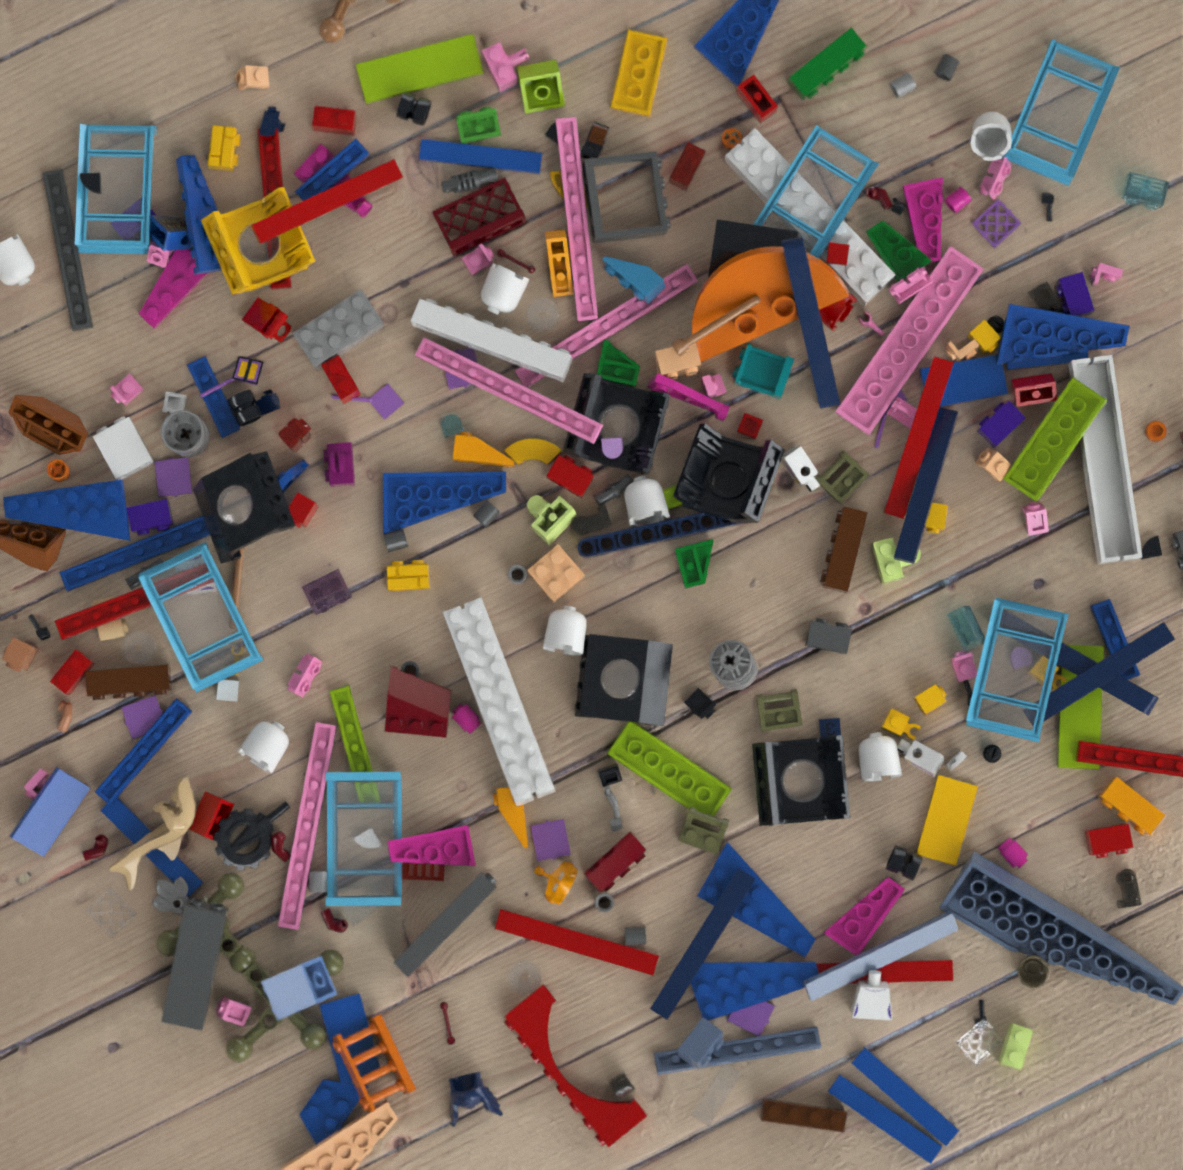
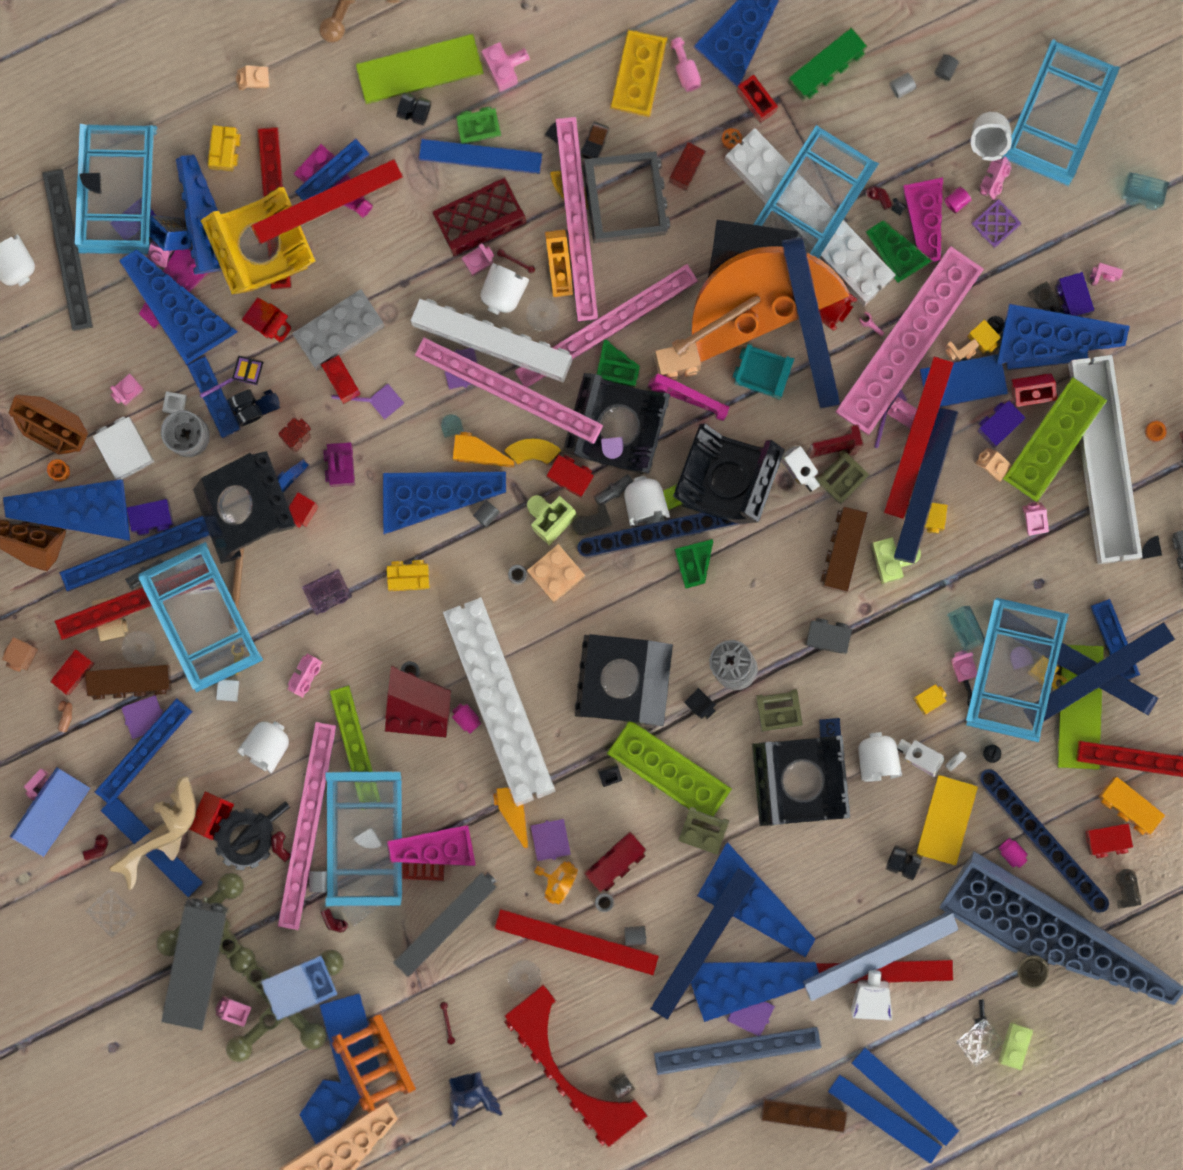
(42, 633): black hand -> none
(168, 895): light grey plate -> none
(173, 477): medium lavender piece -> none
(181, 315): none -> blue wing
(271, 122): dark blue piece -> none
(334, 120): red brick -> none
(395, 540): dark grey beam -> none
(468, 181): dark grey hinge -> none
(540, 86): lime slope -> none
(566, 631): white cylinder -> none
(616, 823): light grey piece -> none
(637, 277): dark azure slope -> none
(686, 68): none -> bright pink piece
(700, 1044): sand blue brick -> none
(713, 385): bright pink bracket -> none
(750, 426): red tile -> none
(837, 254): red tile -> none
(851, 442): none -> dark red fence
(864, 918): dark pink wing -> none
(898, 723): yellow brick -> none
(915, 282): bright pink hinge -> none
(1048, 198): black hand -> none
(1052, 846): none -> dark blue beam

